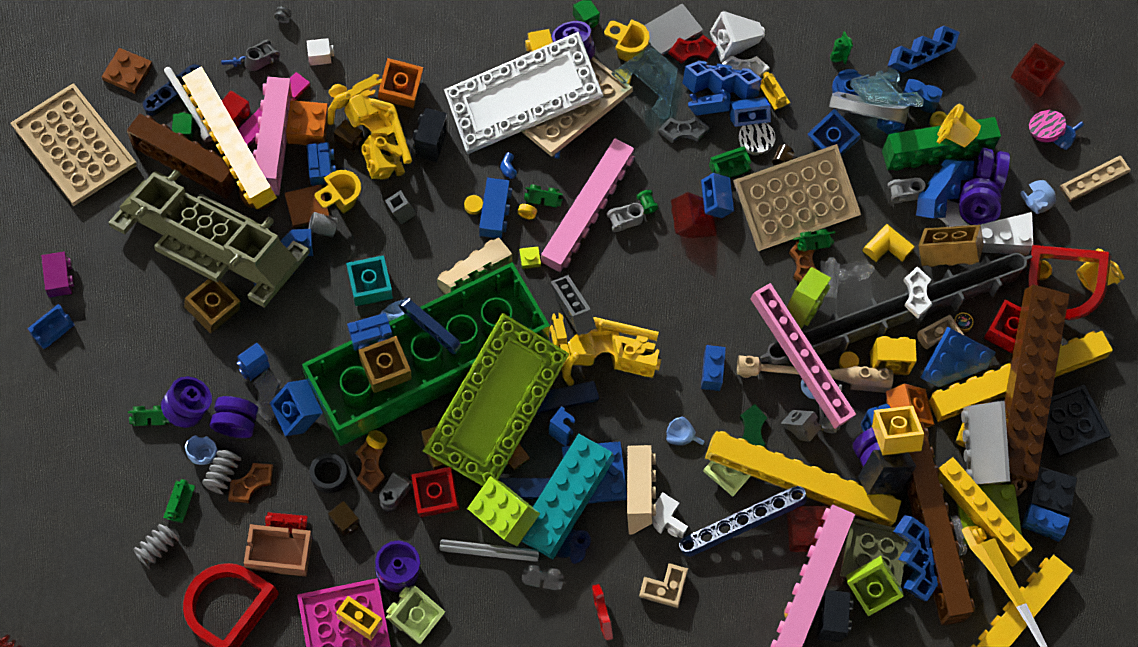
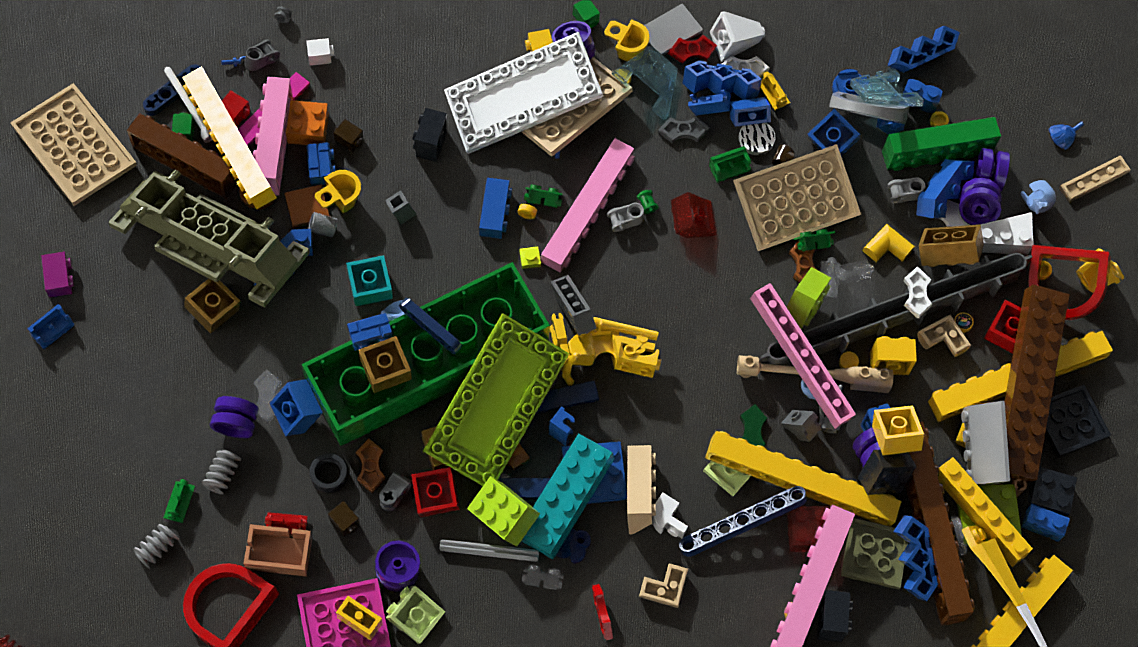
(127, 70): dark orange plate -> none
(141, 416): green hinge -> none
(186, 402): dark purple wheel -> none
(200, 450): light blue hair -> none
(243, 488): dark orange tile -> none
(252, 362): blue brick -> none
(376, 439): yellow tile -> none
(380, 119): yellow piece -> none
(400, 83): orange brick -> none
(473, 204): yellow tile -> none
(478, 264): tan wedge -> none
(506, 167): blue arm -> none
(681, 432): medium blue piece -> none
(713, 368): blue brick -> none
(717, 195): blue brick -> none
(841, 49): green hinge -> none
(874, 585): lime brick -> none
(911, 396): orange slope -> none
(956, 358): blue plate -> none
(959, 127): yellow container -> none
(1037, 70): clear red brick -> none
(1047, 126): tile -> none

